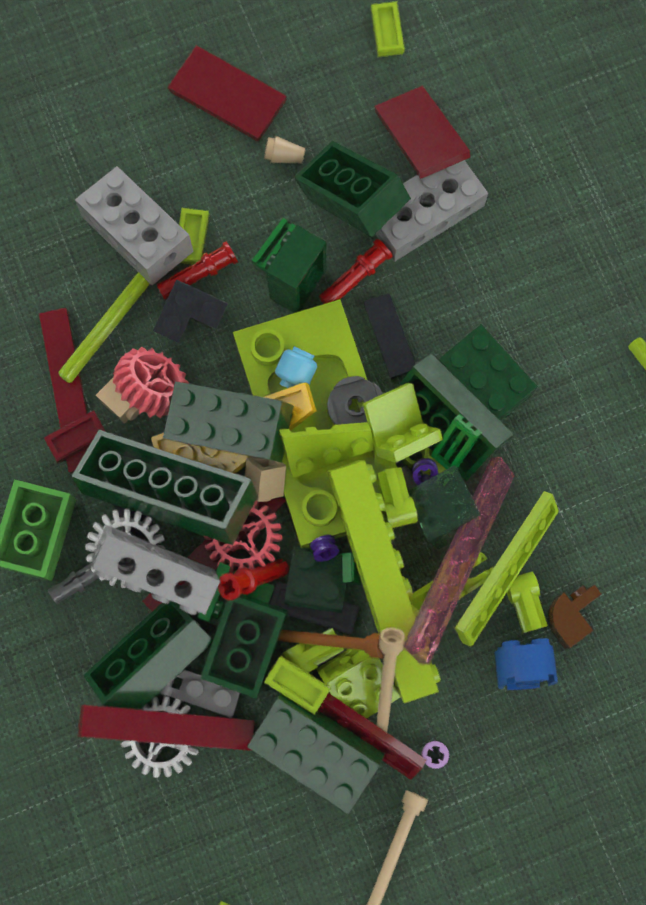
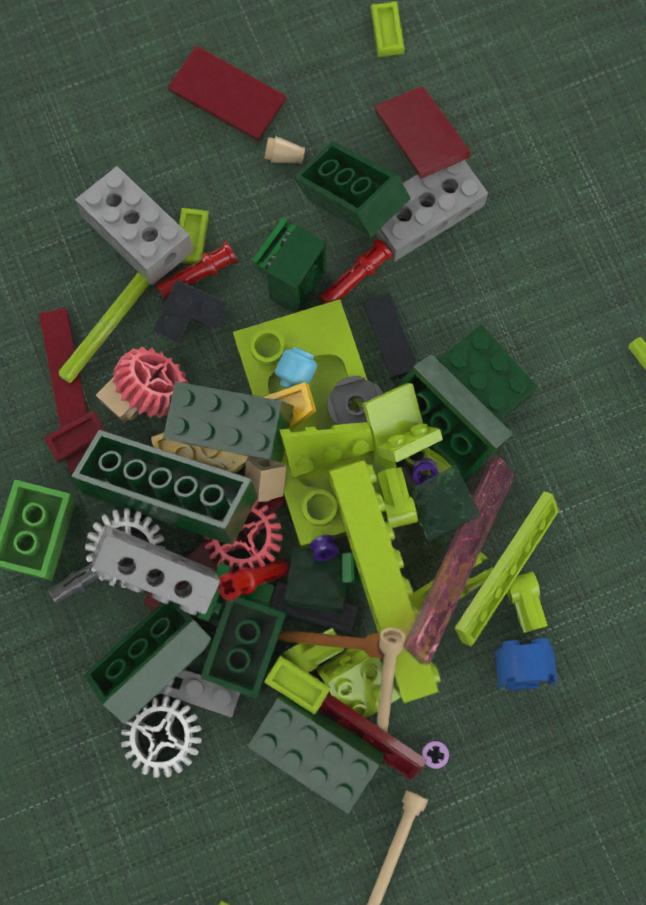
(164, 728): dark red tile -> none
(466, 429): green tile -> none
(565, 618): reddish brown brick -> none

